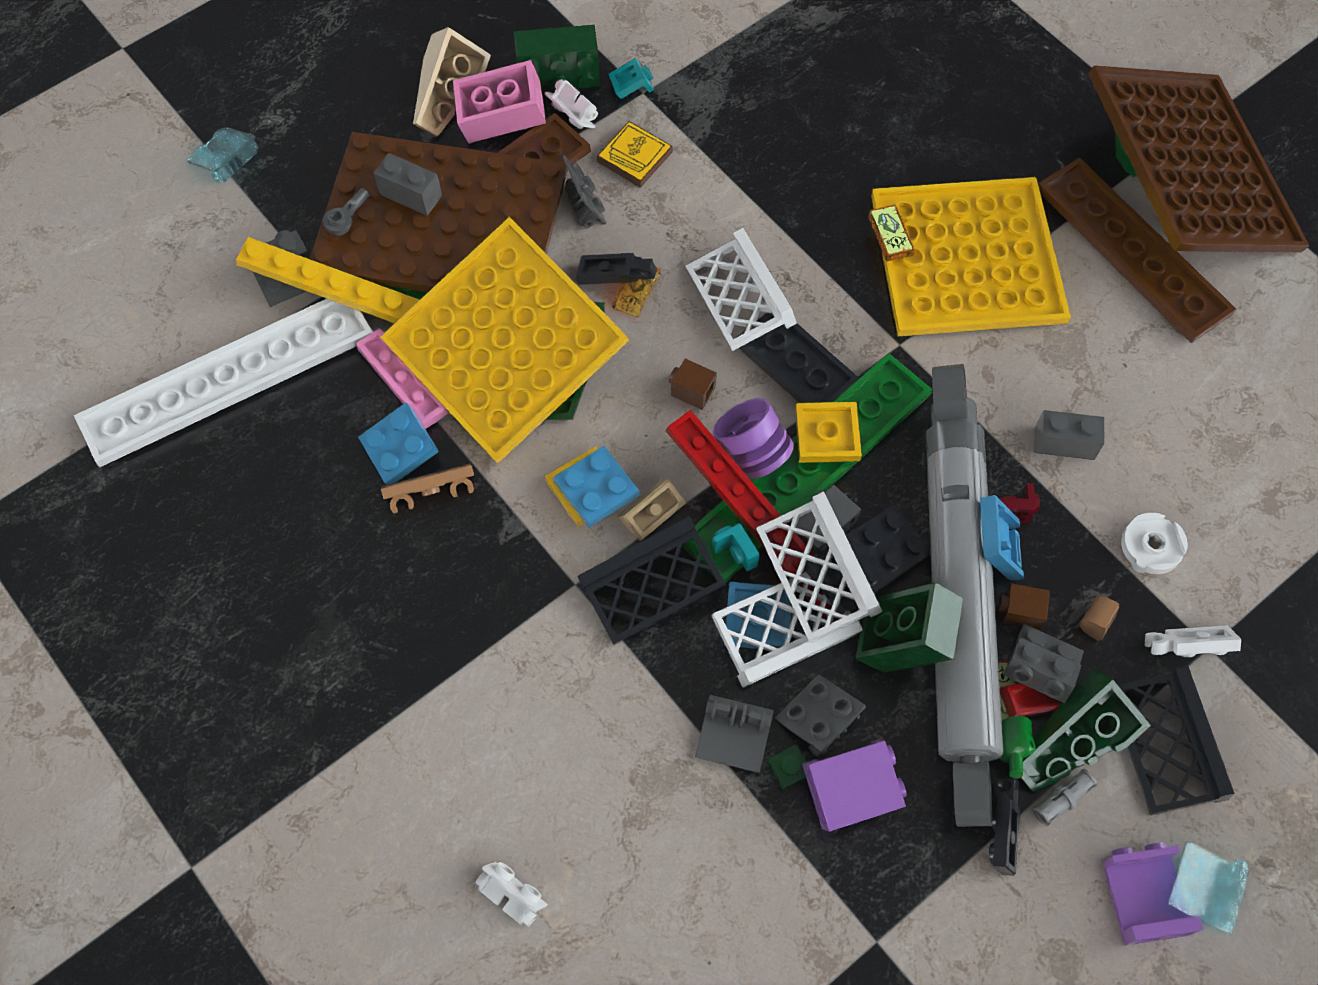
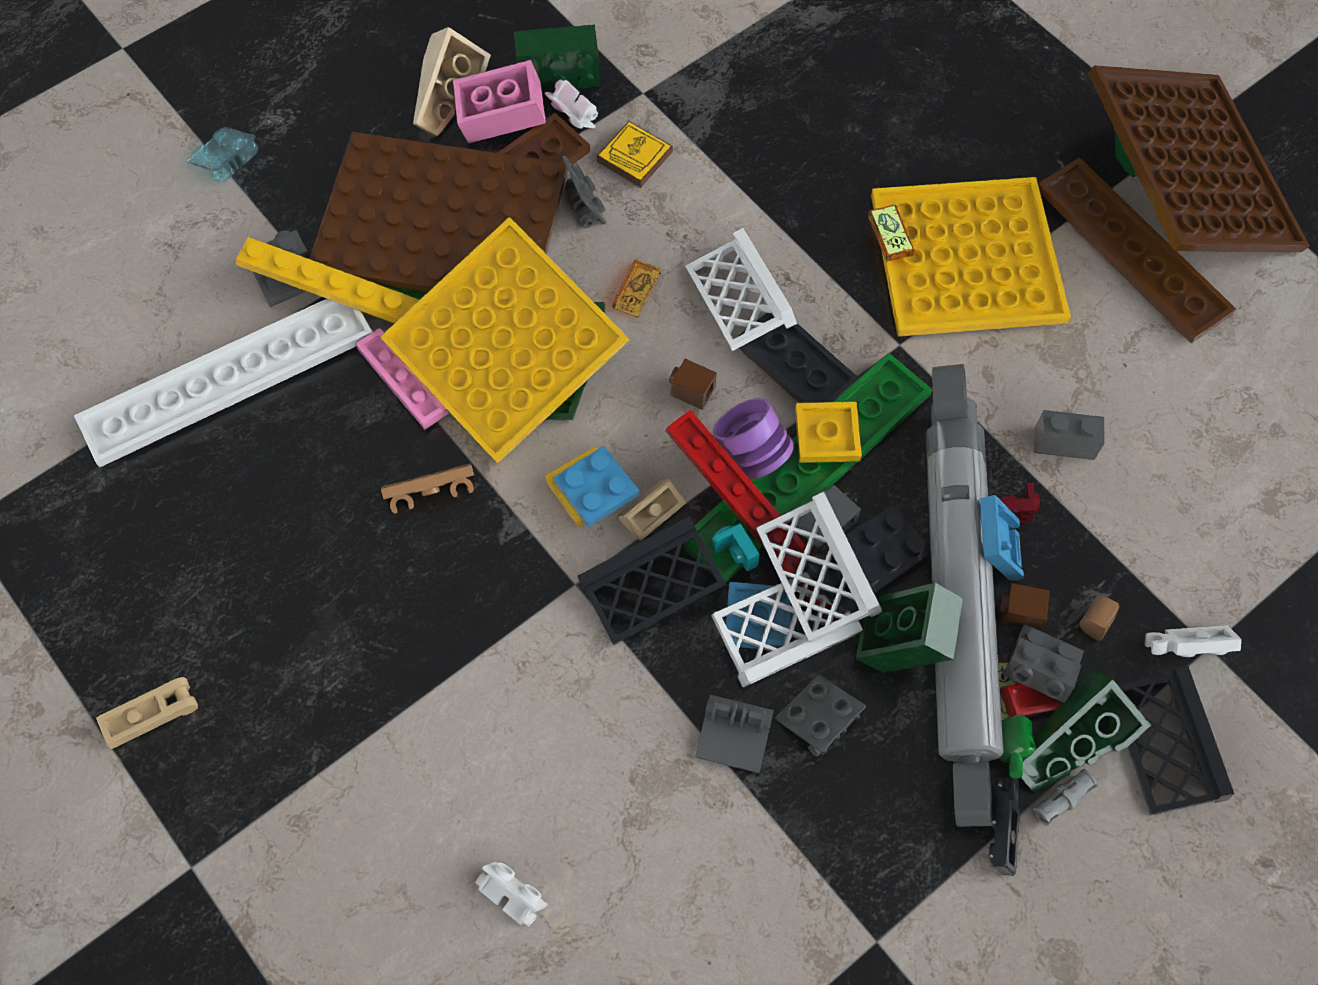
(146, 712): none -> tan plate
(339, 220): dark grey plate -> none
(398, 444): dark azure plate -> none
(408, 184): dark grey brick -> none
(614, 269): black hinge -> none
(630, 78): teal bracket -> none
(788, 767): dark green plate -> none
(855, 785): medium lavender panel -> none
(1141, 891): medium lavender panel -> none
(1145, 558): white plate -> none
(1209, 887): clear light blue hinge -> none

